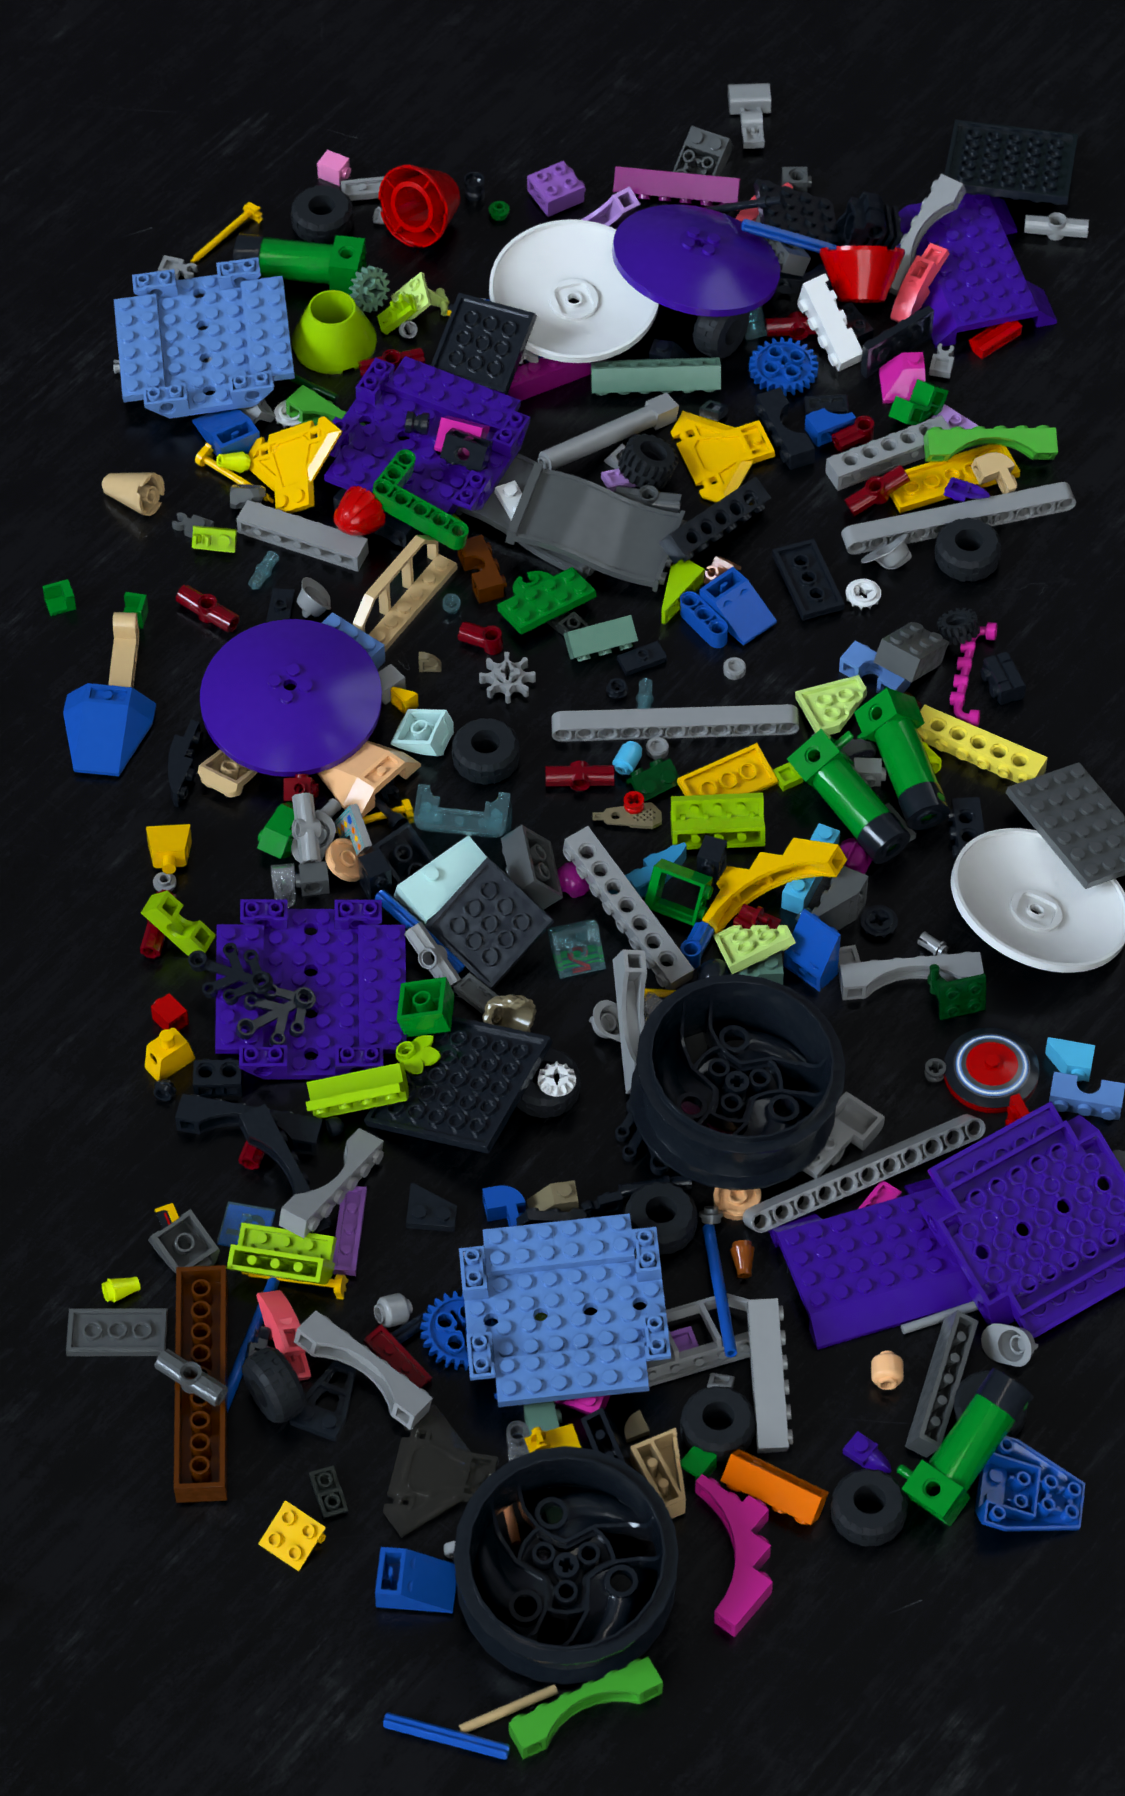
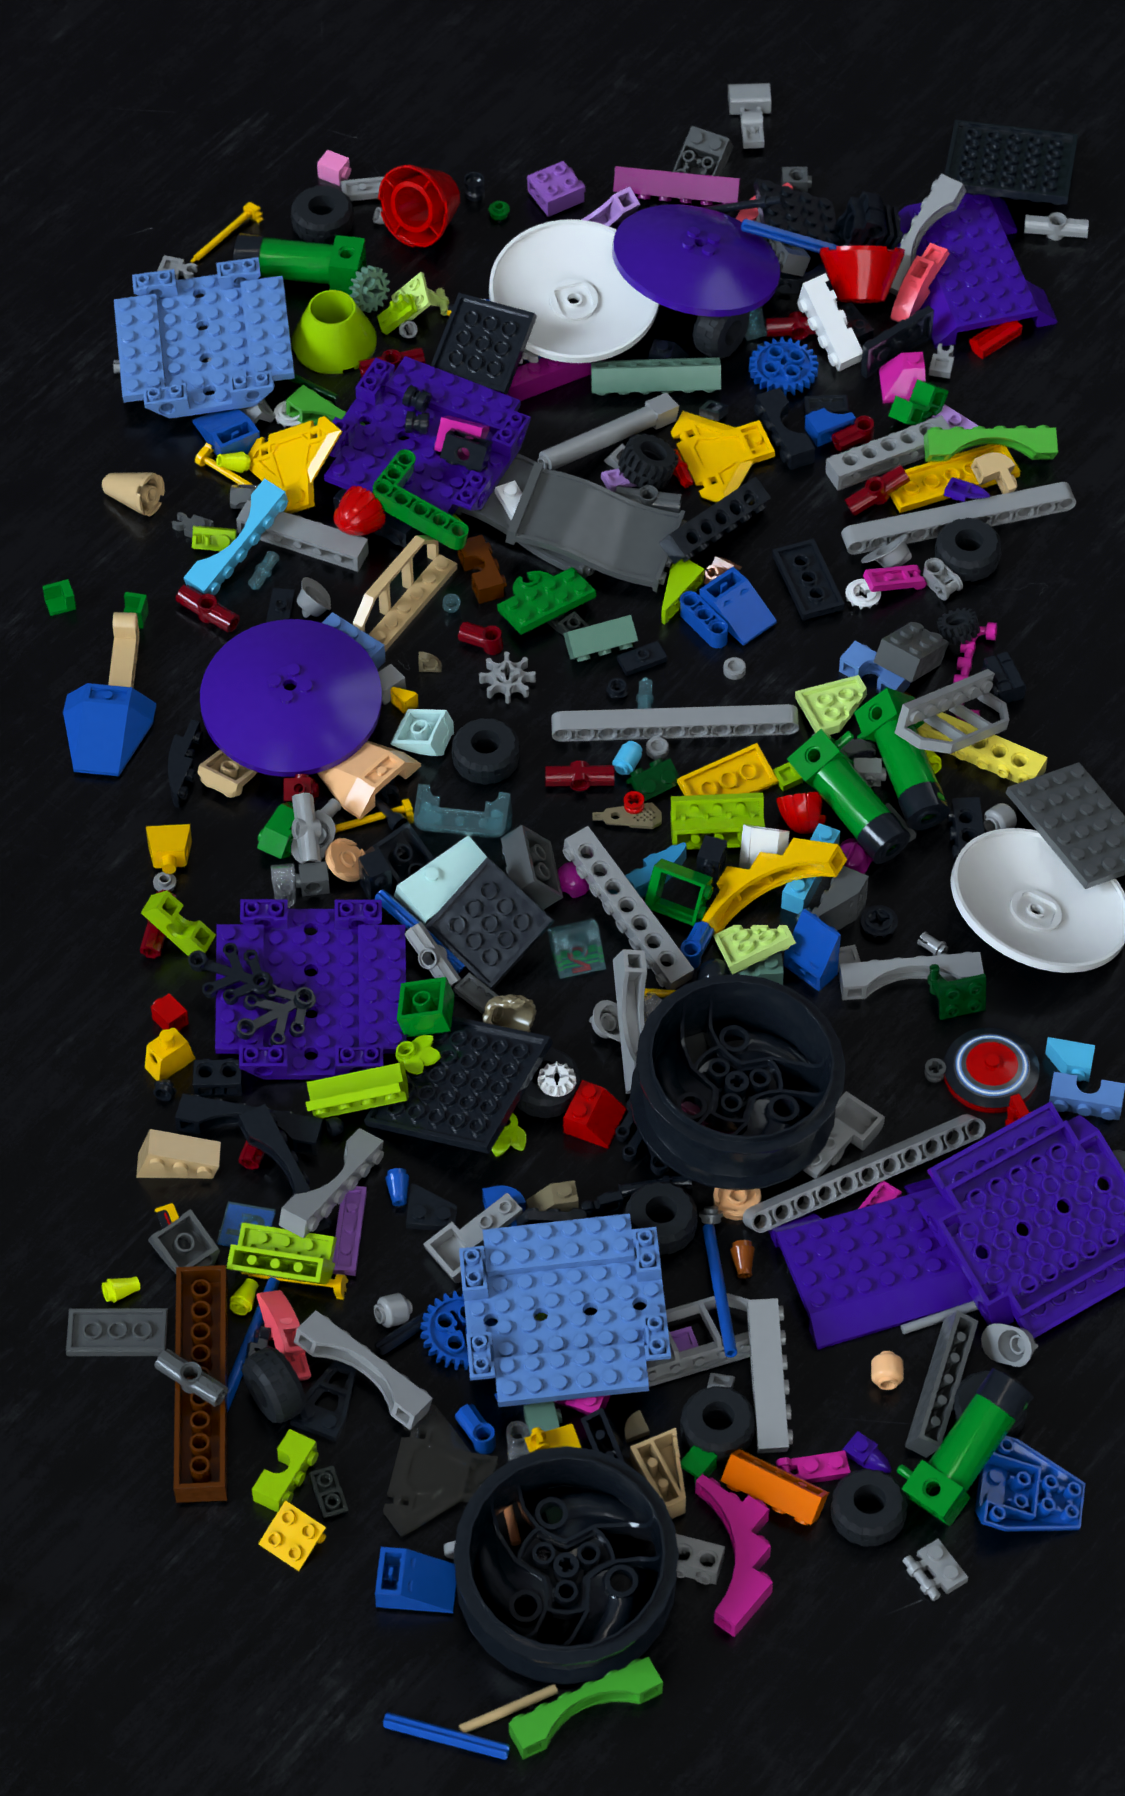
(177, 1156): none -> tan wedge
(211, 572): none -> medium azure arch
(243, 1298): none -> neon yellow cone
(275, 1488): none -> lime arch
(352, 826): light grey tile -> none
(389, 1349): dark red tile -> none
(397, 1184): none -> blue cone
(416, 399): none -> black wheel
(446, 1243): none -> light grey plate
(476, 1428): none -> blue piece
(510, 1136): none -> lime plate
(593, 1115): none -> red slope
(682, 472): none -> red axle
(697, 1554): none -> light grey brick
(750, 916): dark red hips -> none
(761, 839): none -> white slope
(802, 811): none -> red hair
(817, 1467): none -> dark pink plate
(894, 578): none -> dark pink plate
(941, 578): none -> light grey piece
(941, 1566): none -> light grey plate
(952, 698): none -> light grey plate
(999, 817): none -> light grey head

